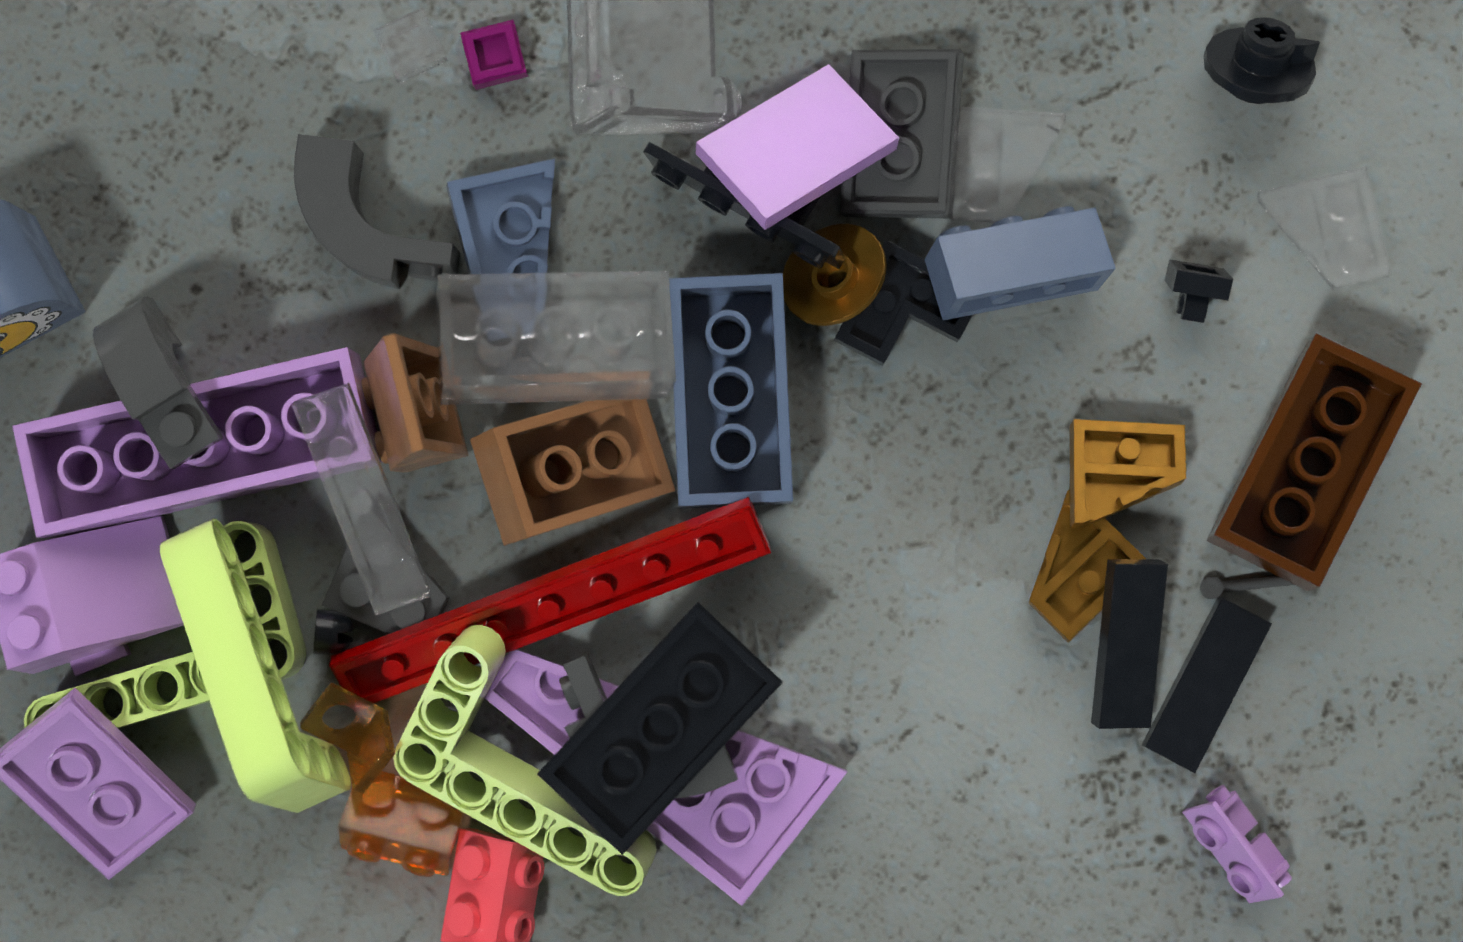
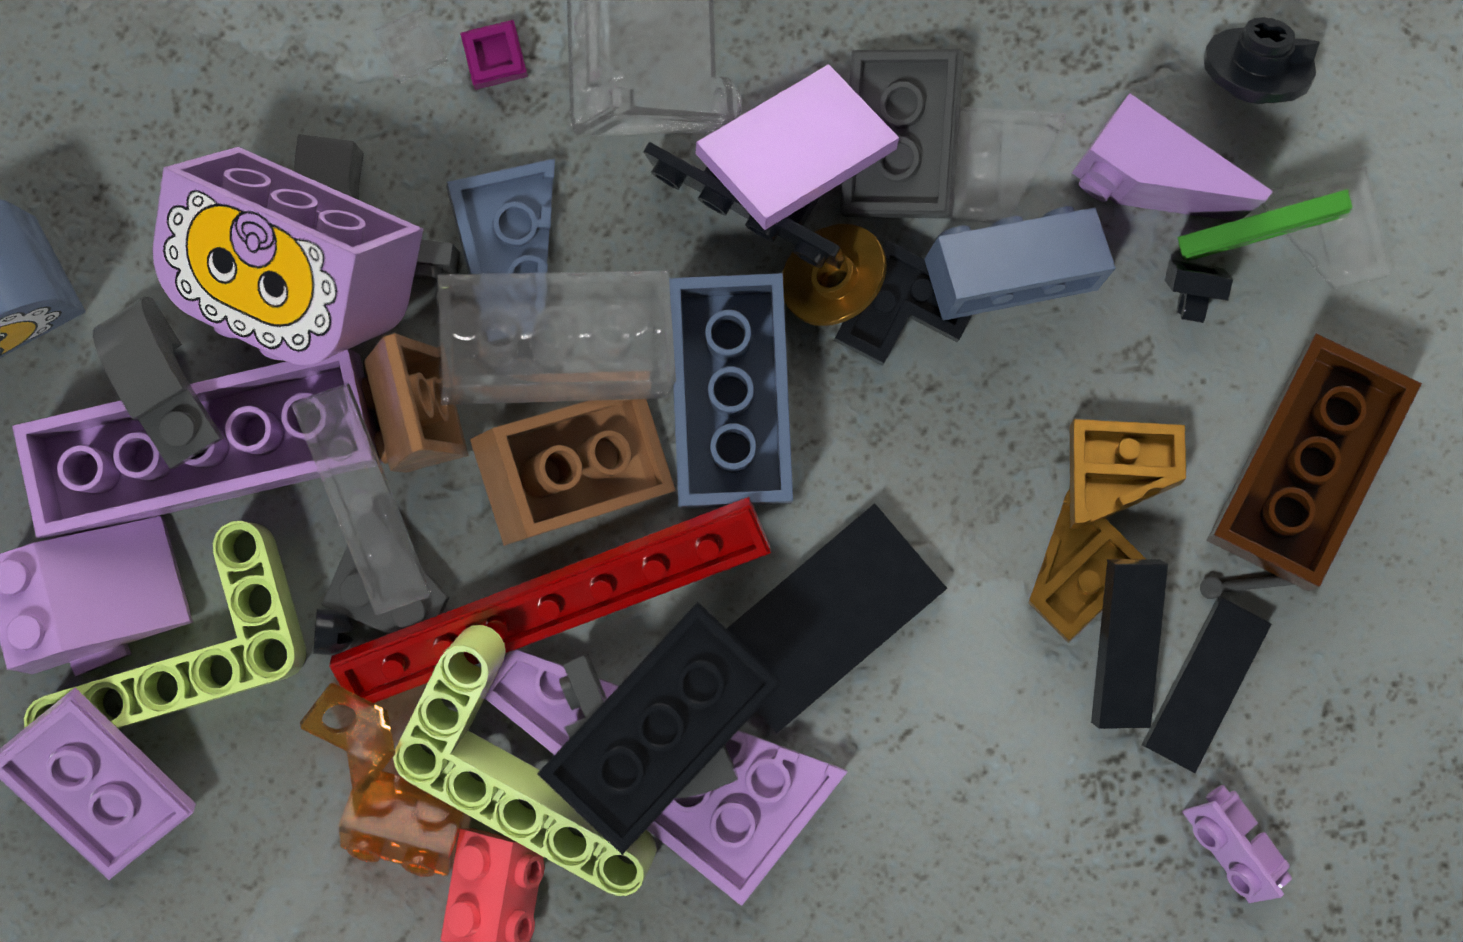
(252, 710): yellowish green beam -> none
(280, 257): none -> brick
(835, 612): none -> black tile
(1159, 166): none -> lavender slope
(1265, 225): none -> bright green tile

